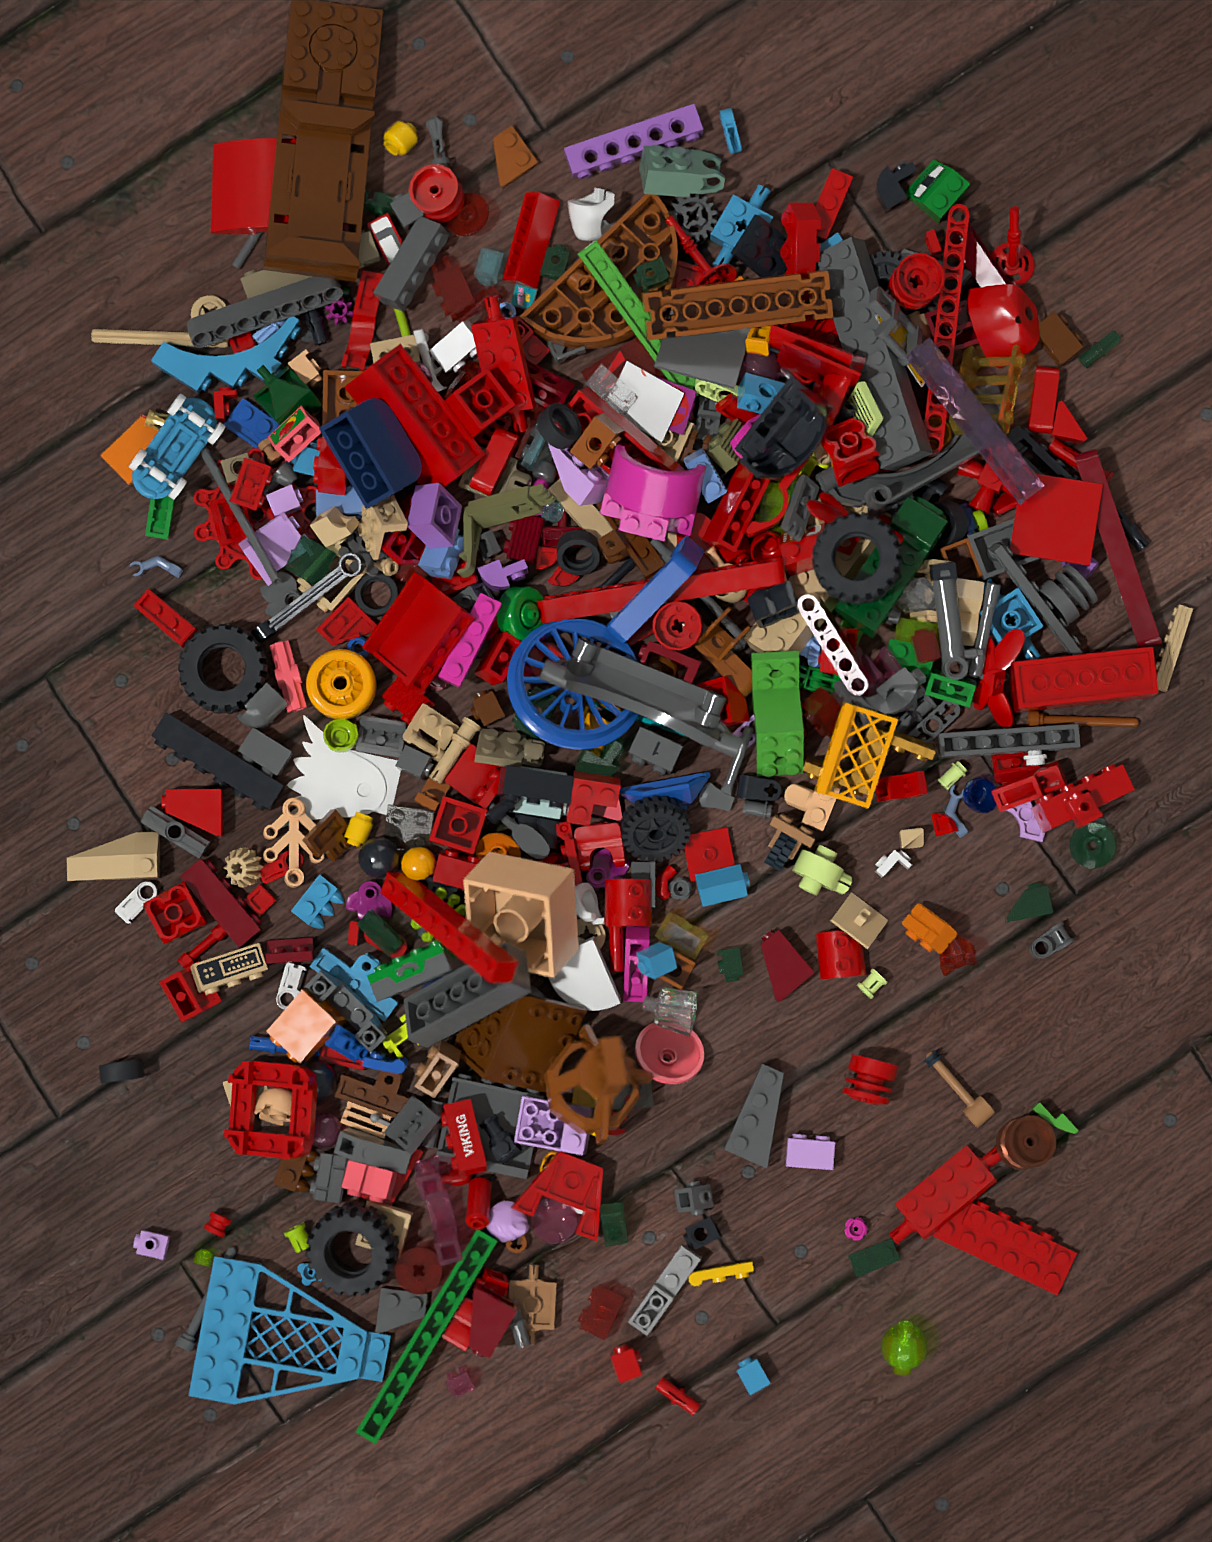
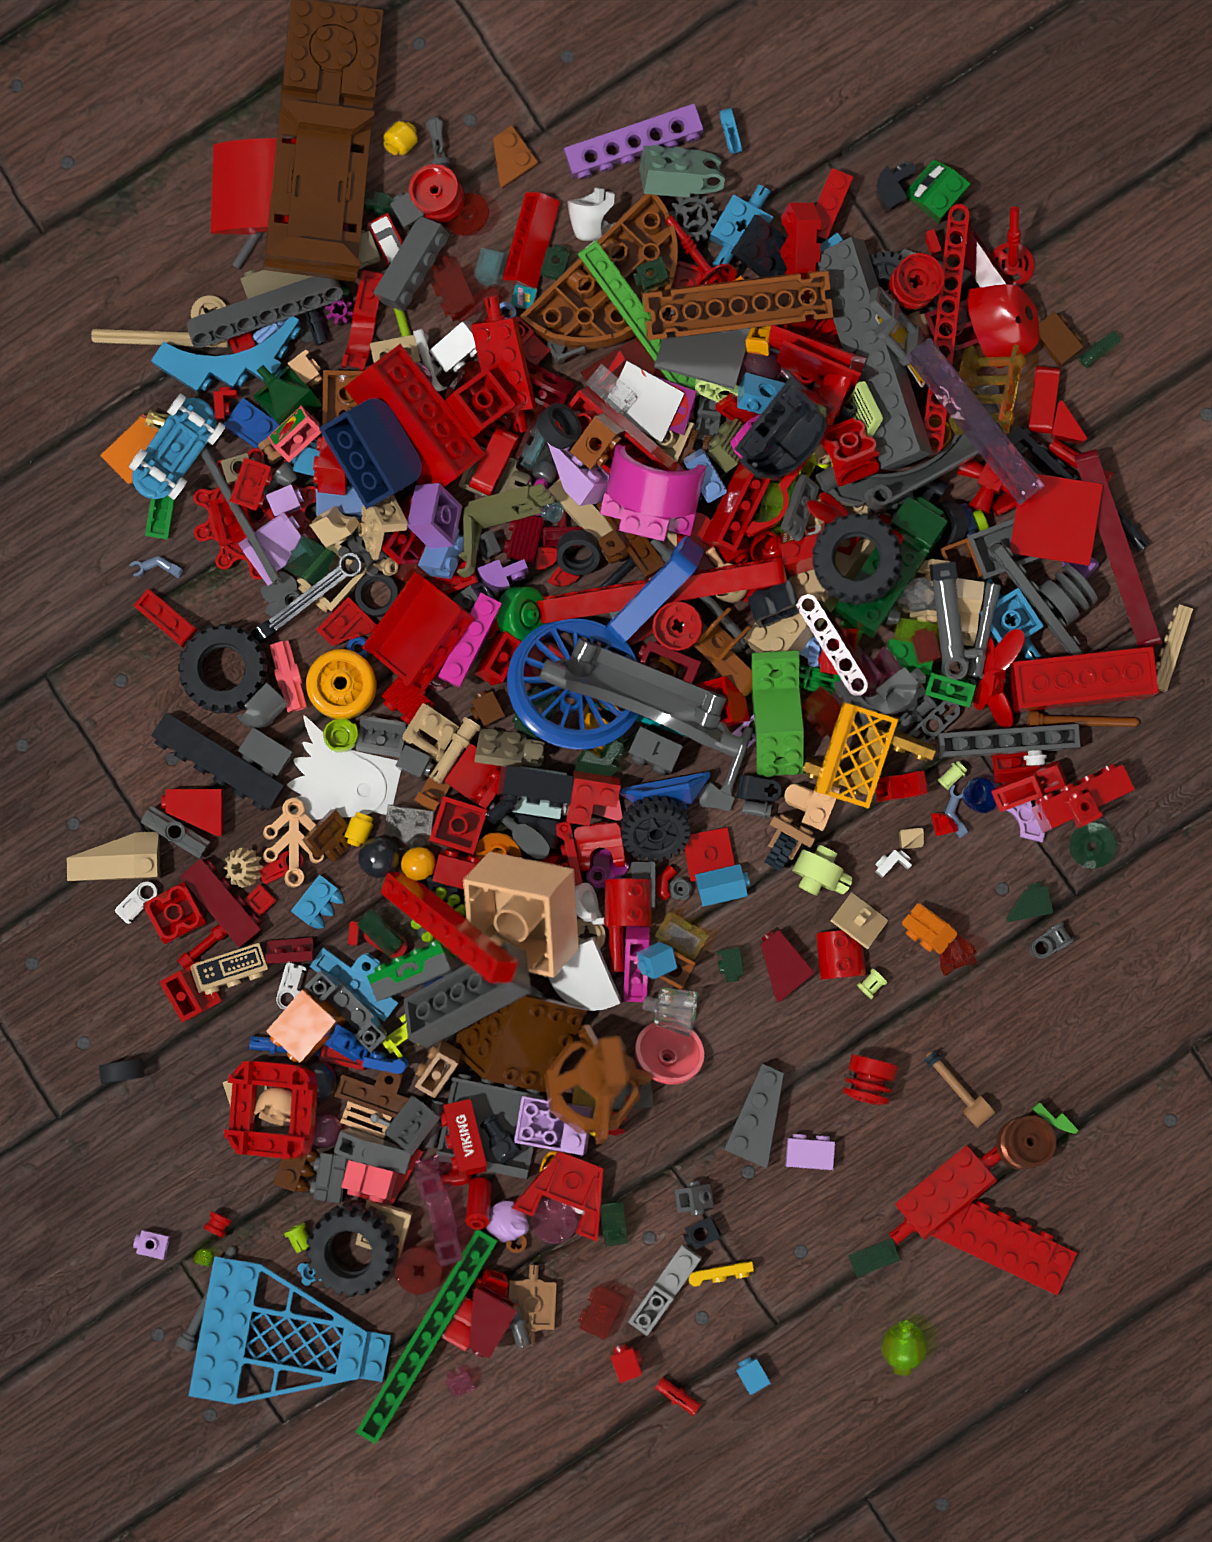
(363, 903): magenta plate -> none
(399, 1308): dark grey wing -> none
(855, 1235): dark pink plate -> none

